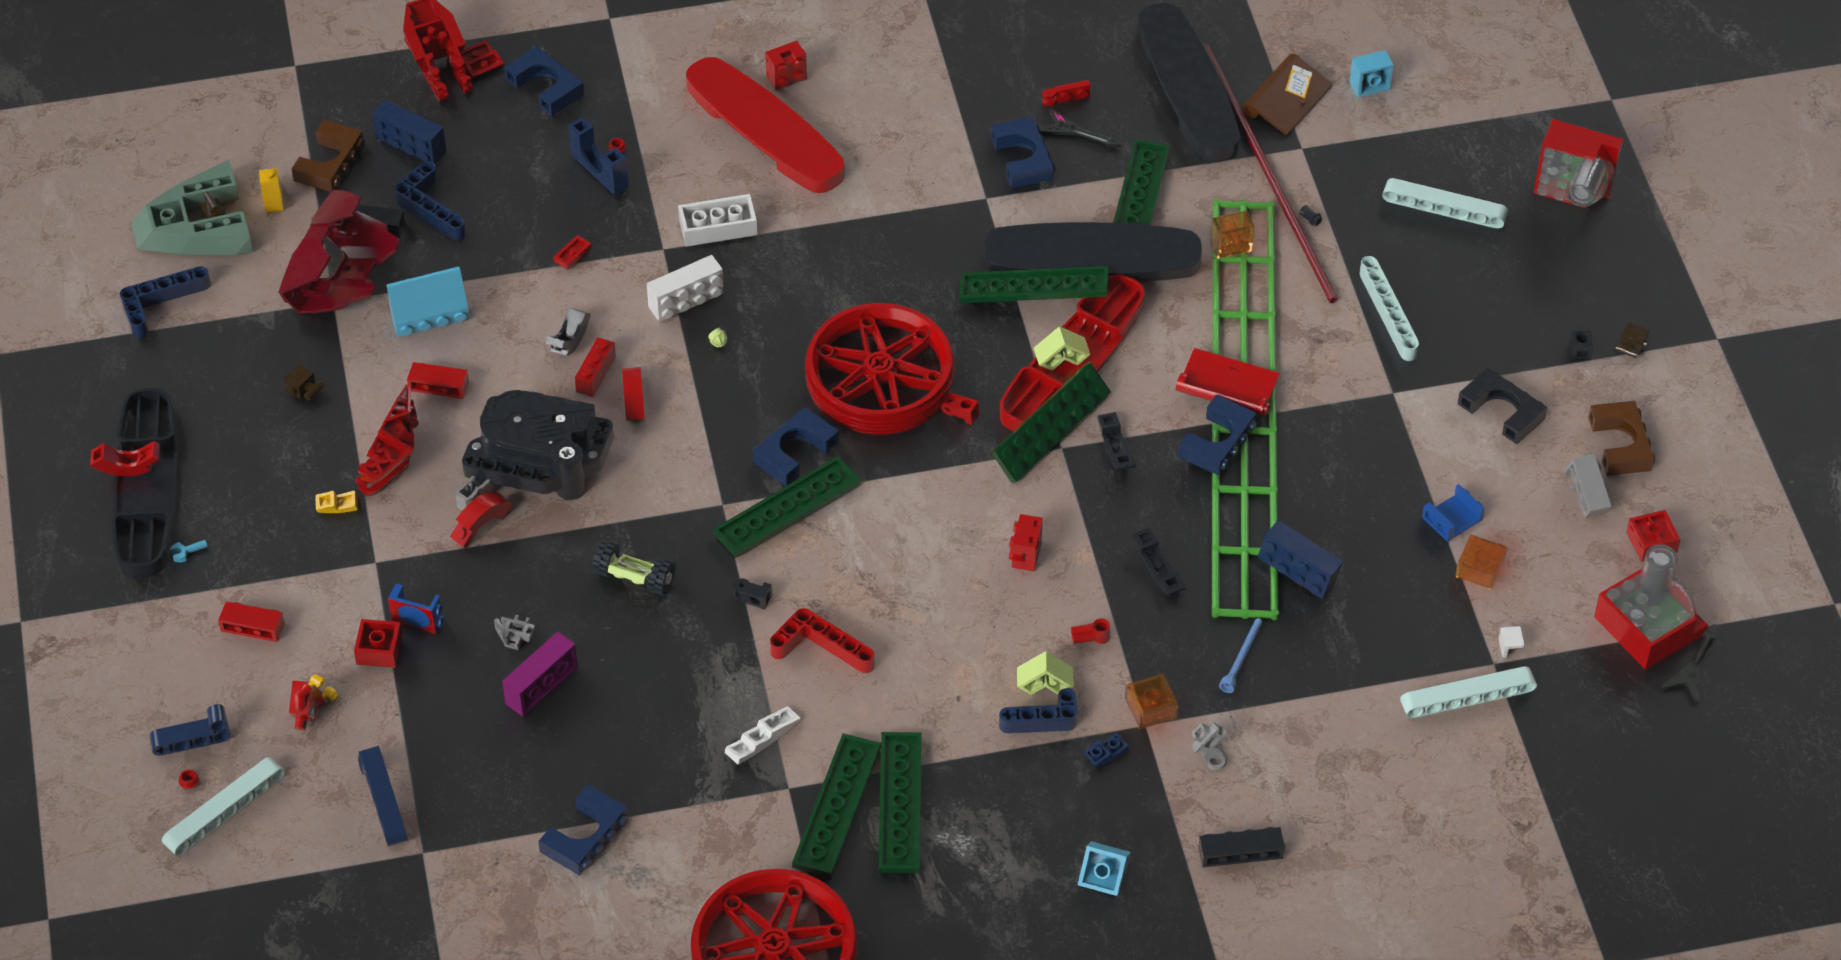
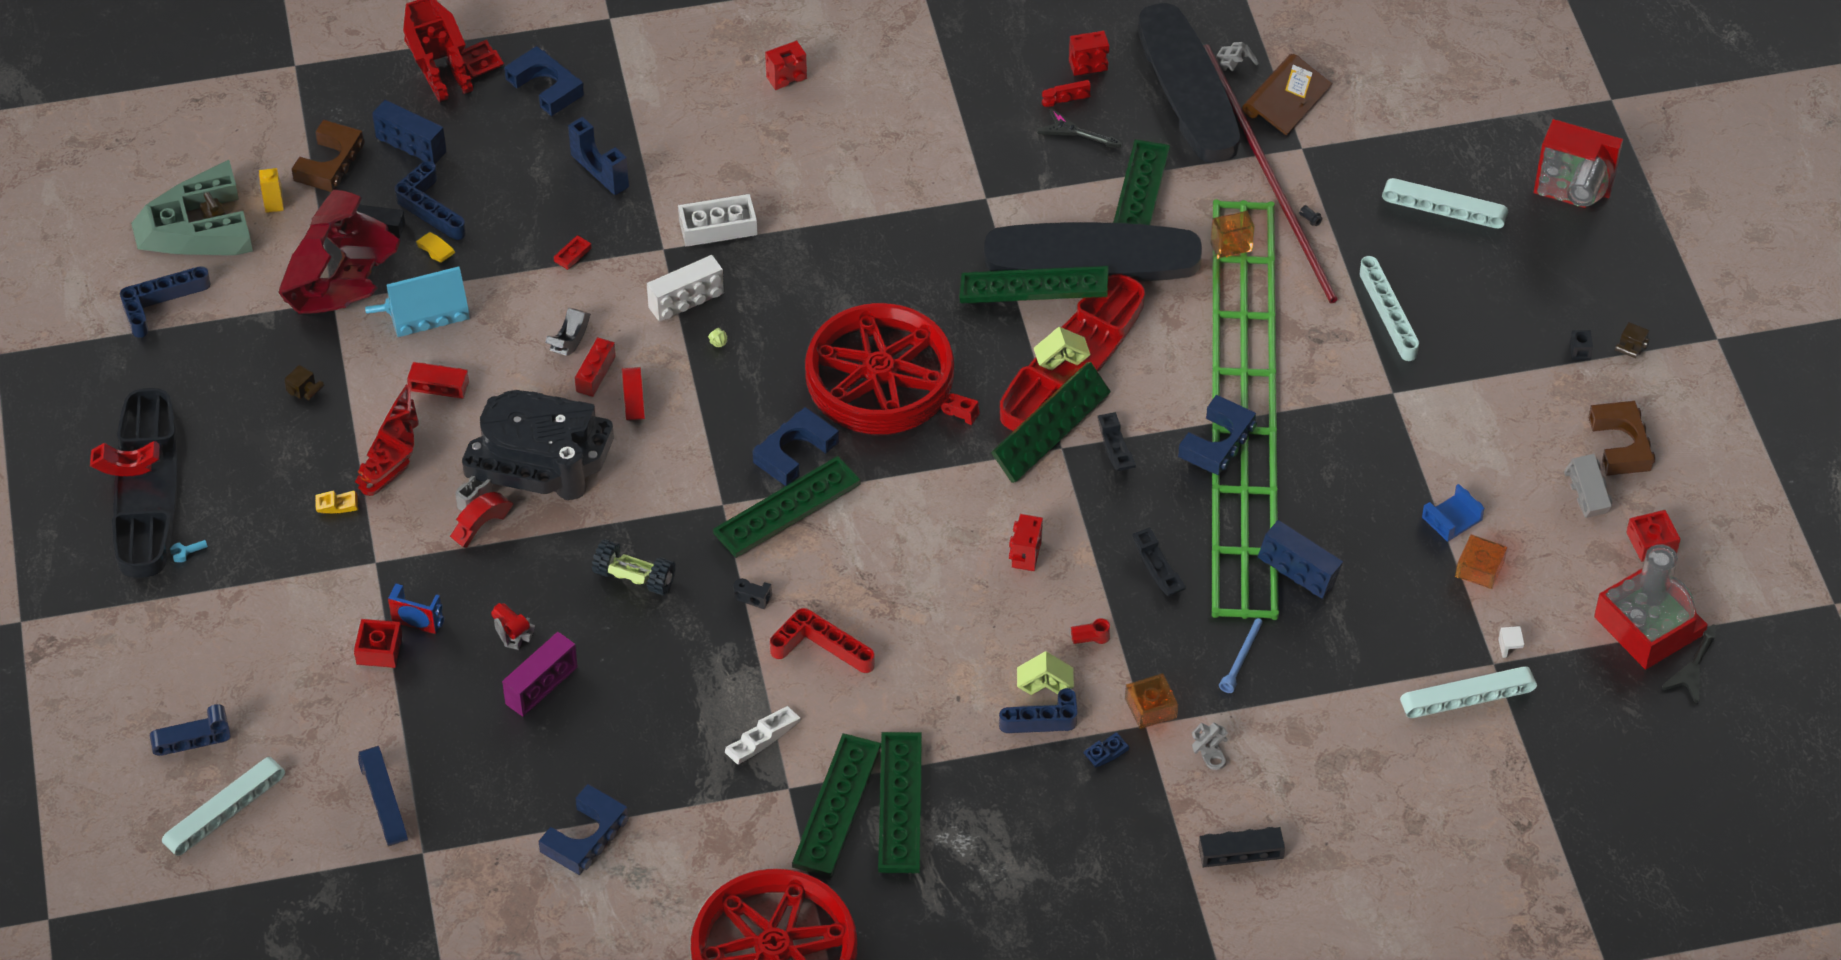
(188, 775): red plate -> none
(251, 621): red brick -> none
(307, 699): red torso -> none
(379, 308): none -> medium azure bar
(437, 248): none -> yellow slope
(513, 624): none -> red piece
(618, 143): red plate -> none
(766, 123): red piece -> none
(1024, 133): dark blue arch -> none
(1088, 53): none -> red piece
(1103, 868): medium azure slope -> none
(1229, 378): red door -> none
(1234, 54): none -> light grey piece
(1371, 73): medium azure brick -> none
(1491, 386): black arch -> none

